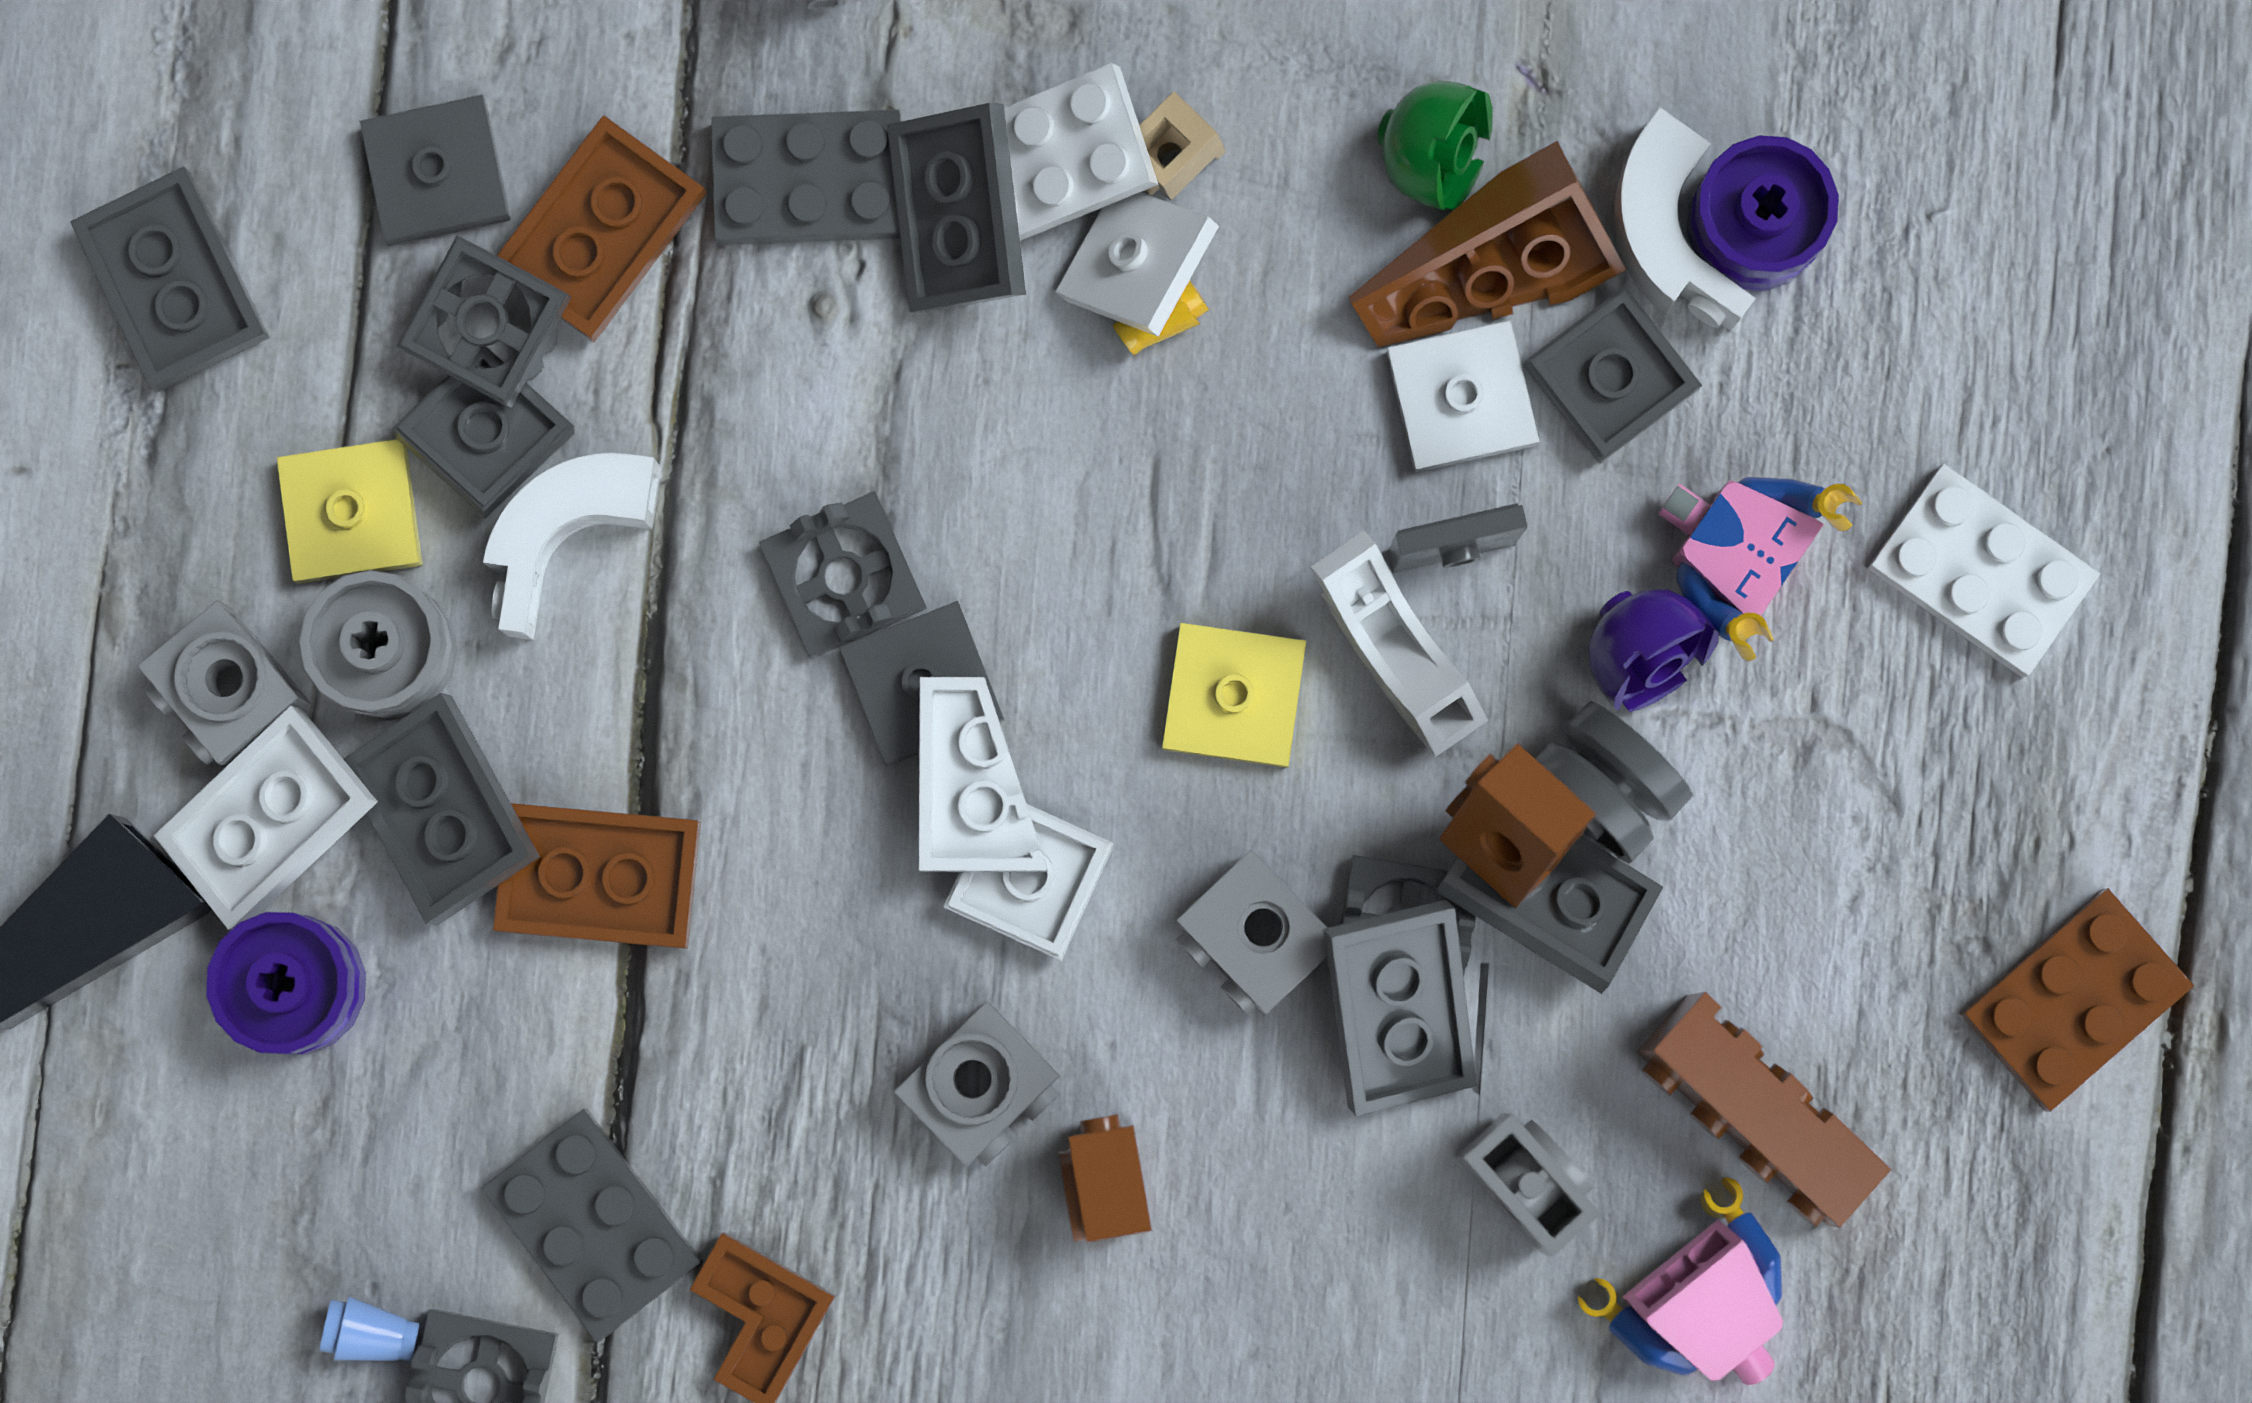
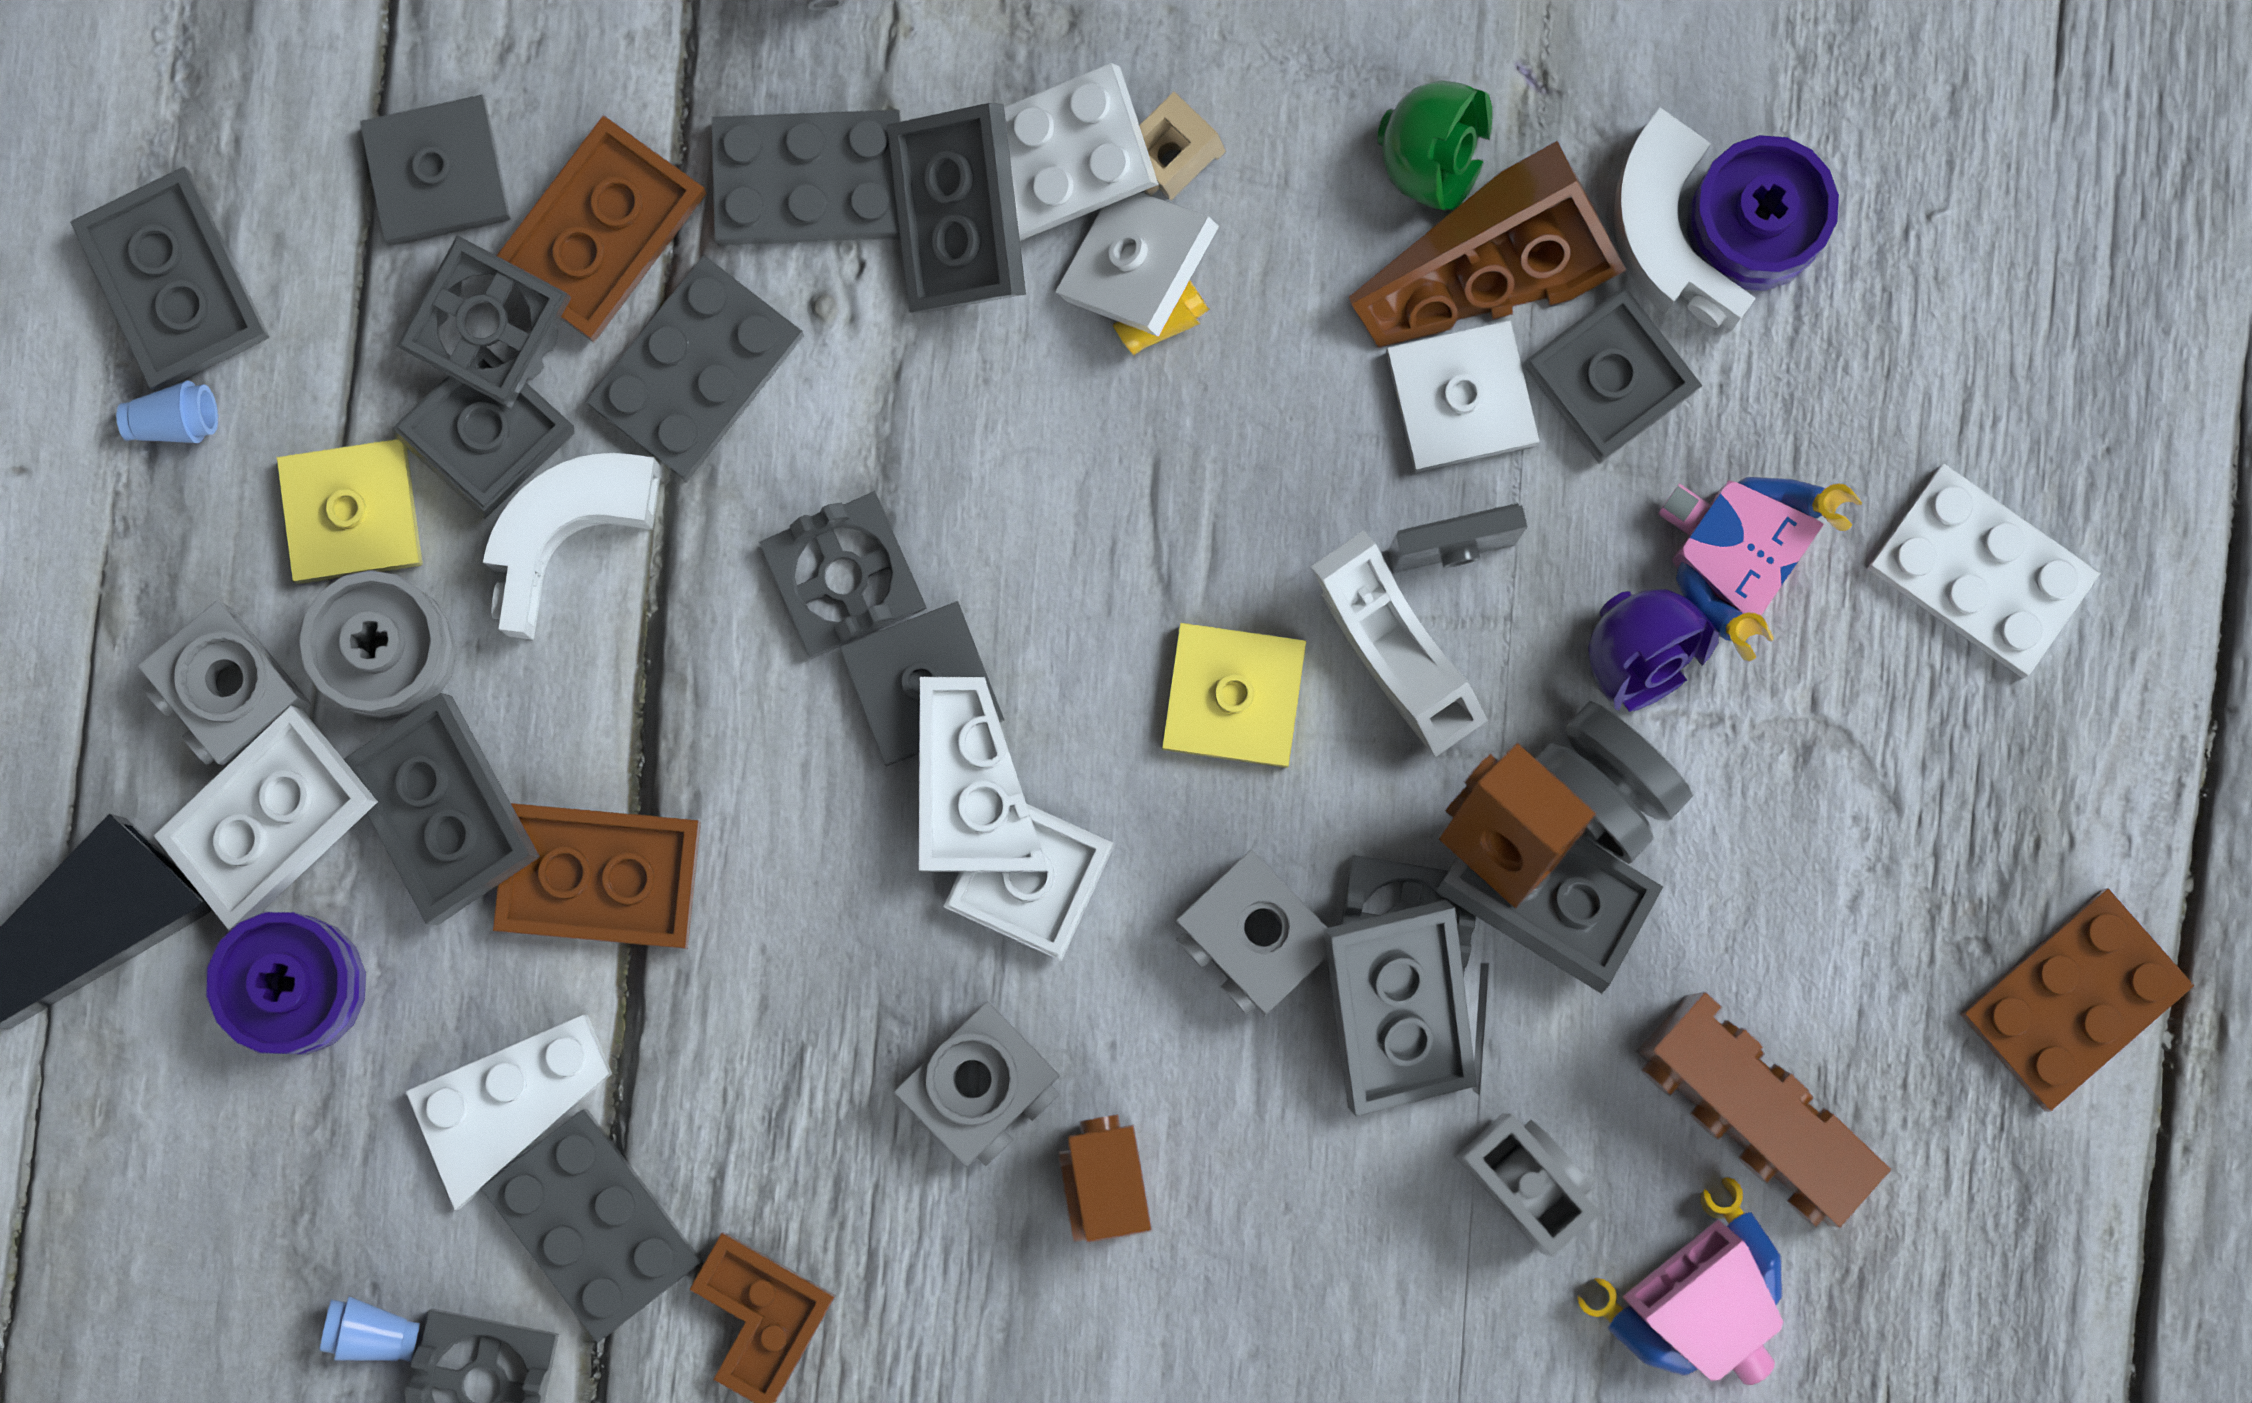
(170, 415): none -> light blue cone
(502, 1103): none -> white wing
(695, 368): none -> dark grey plate

